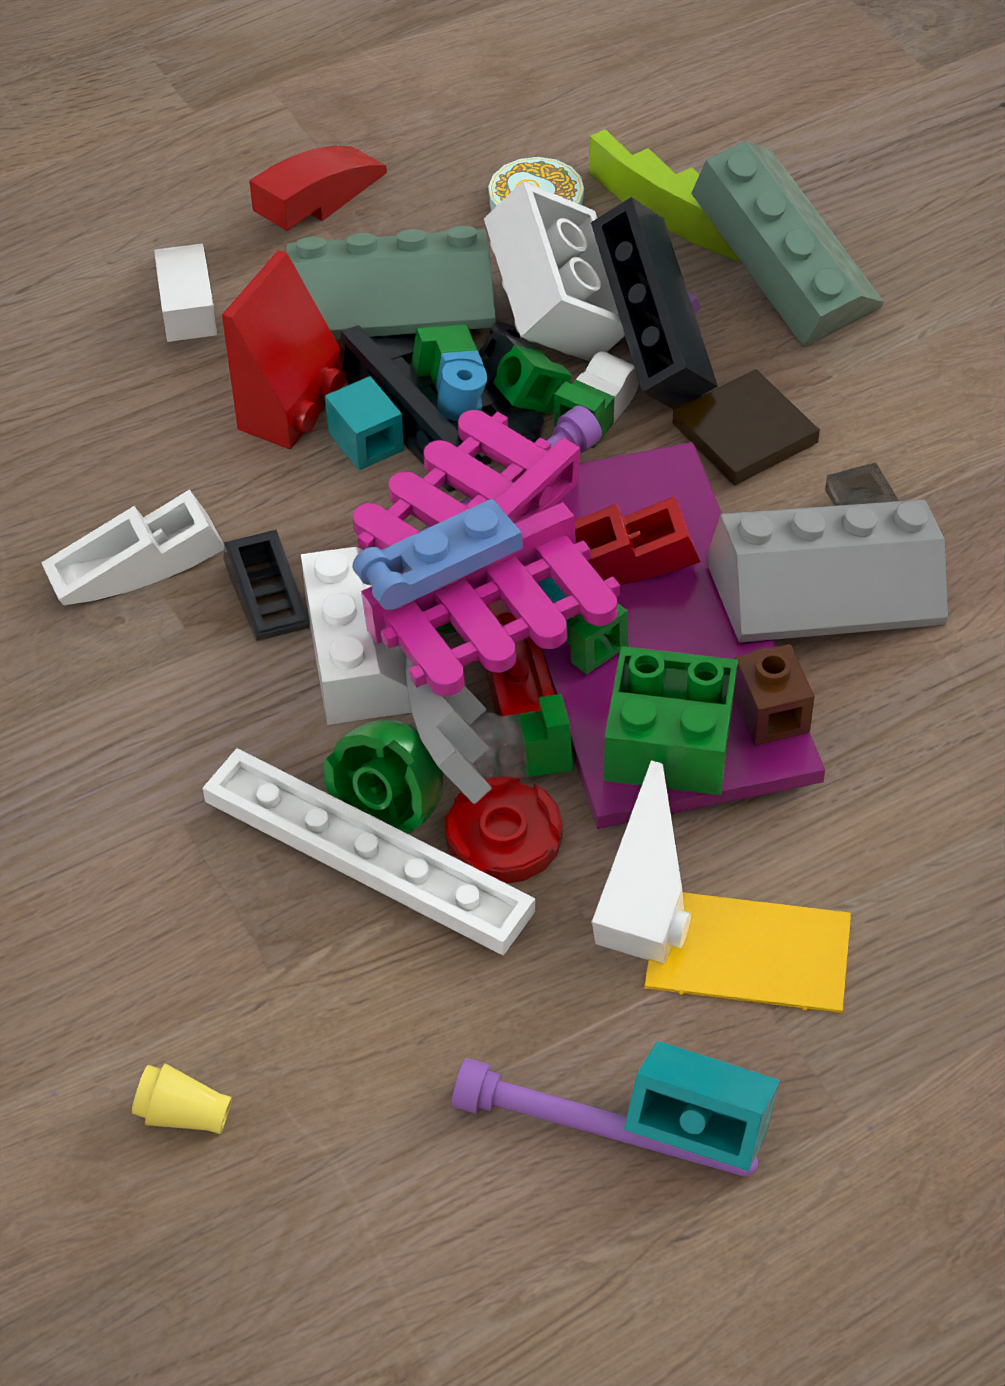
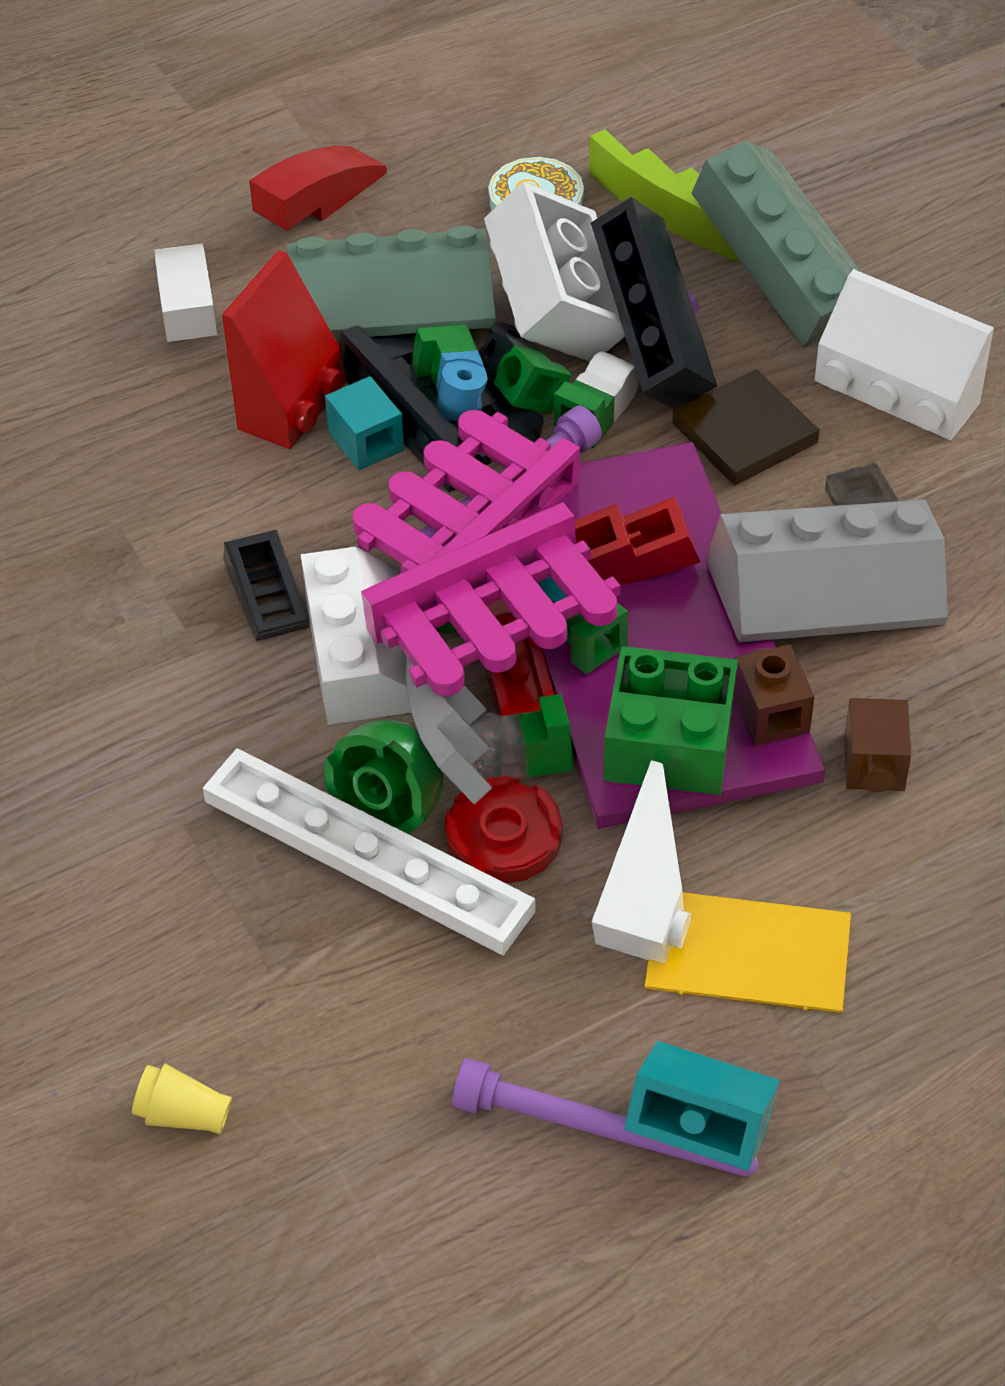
(134, 551): white slope -> none
(438, 555): medium blue plate -> none
(877, 744): none -> reddish brown brick
(904, 355): none -> white slope

